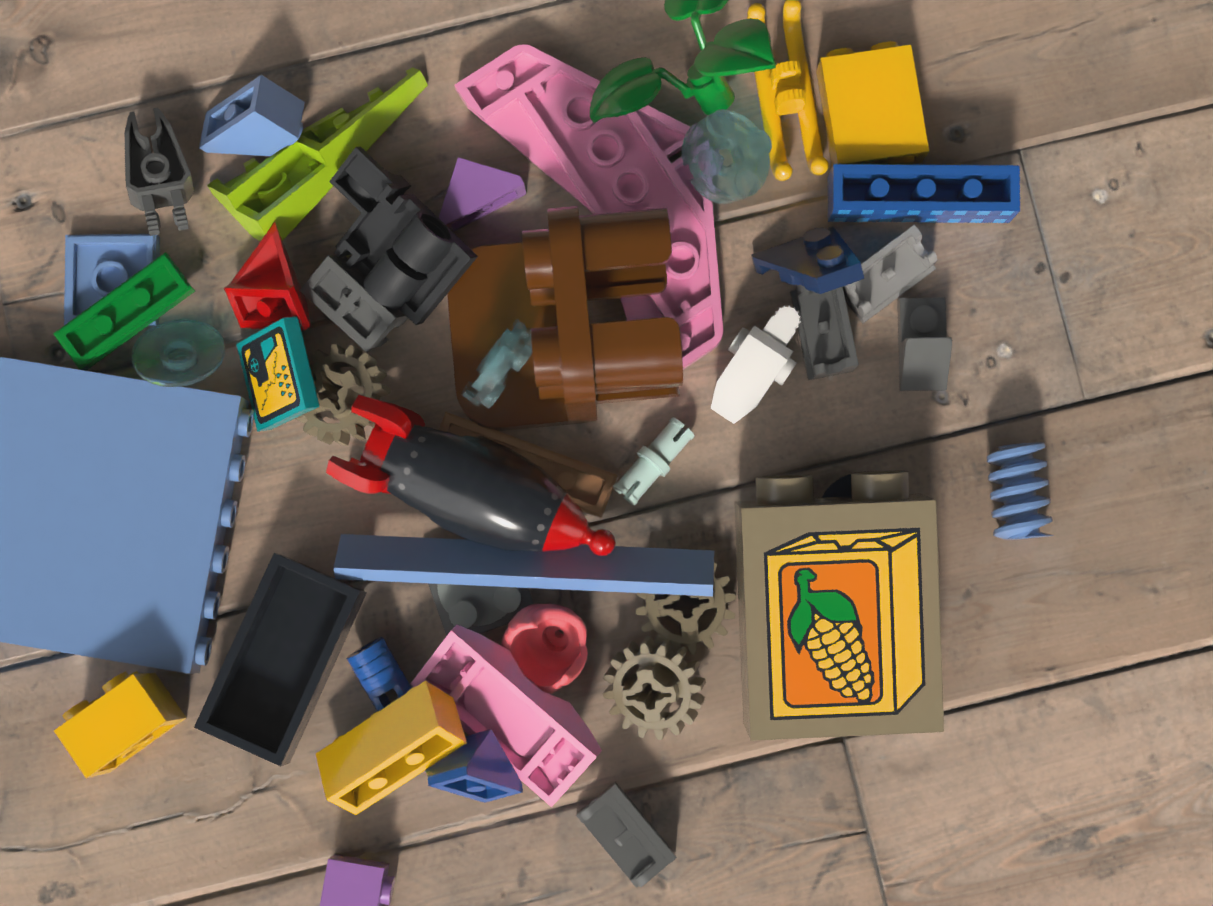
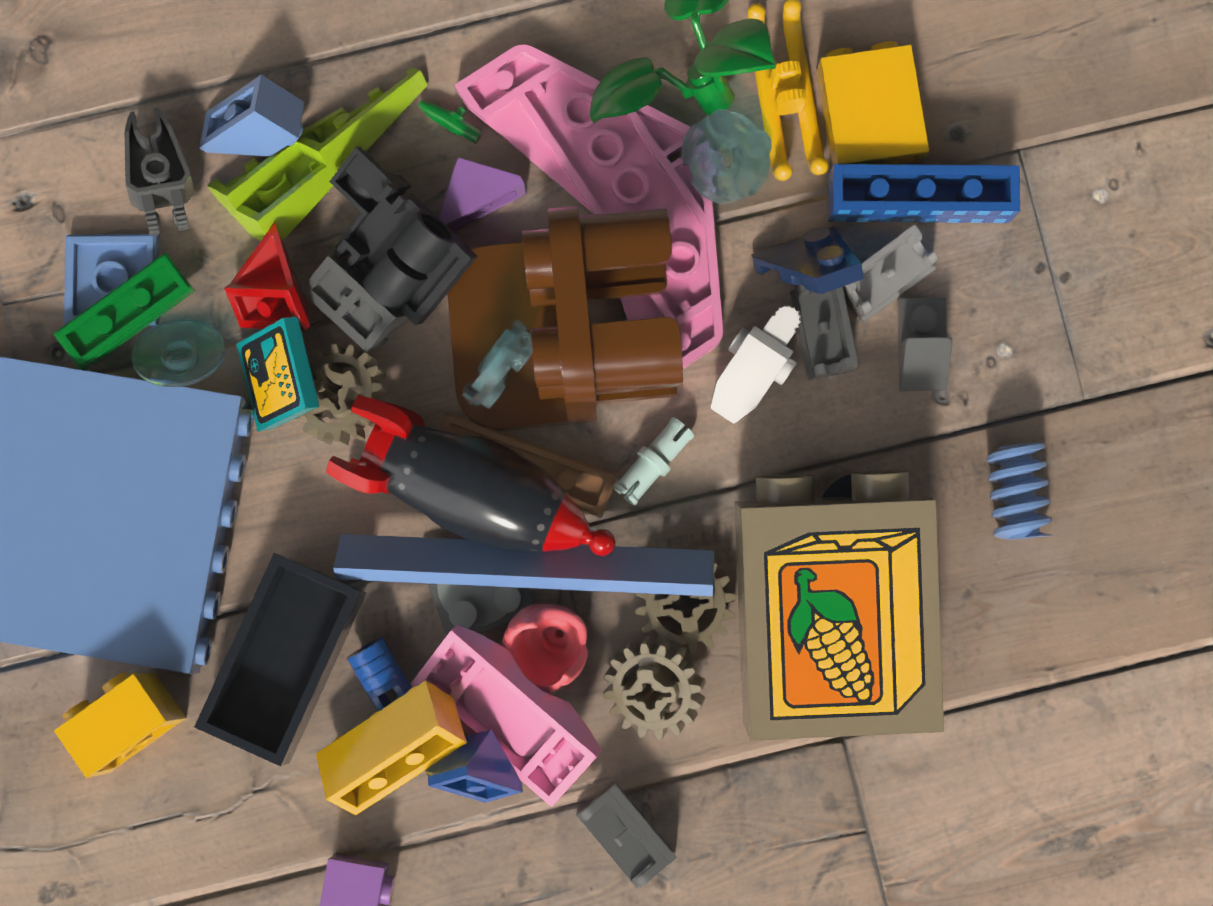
(451, 120): none -> green helmet

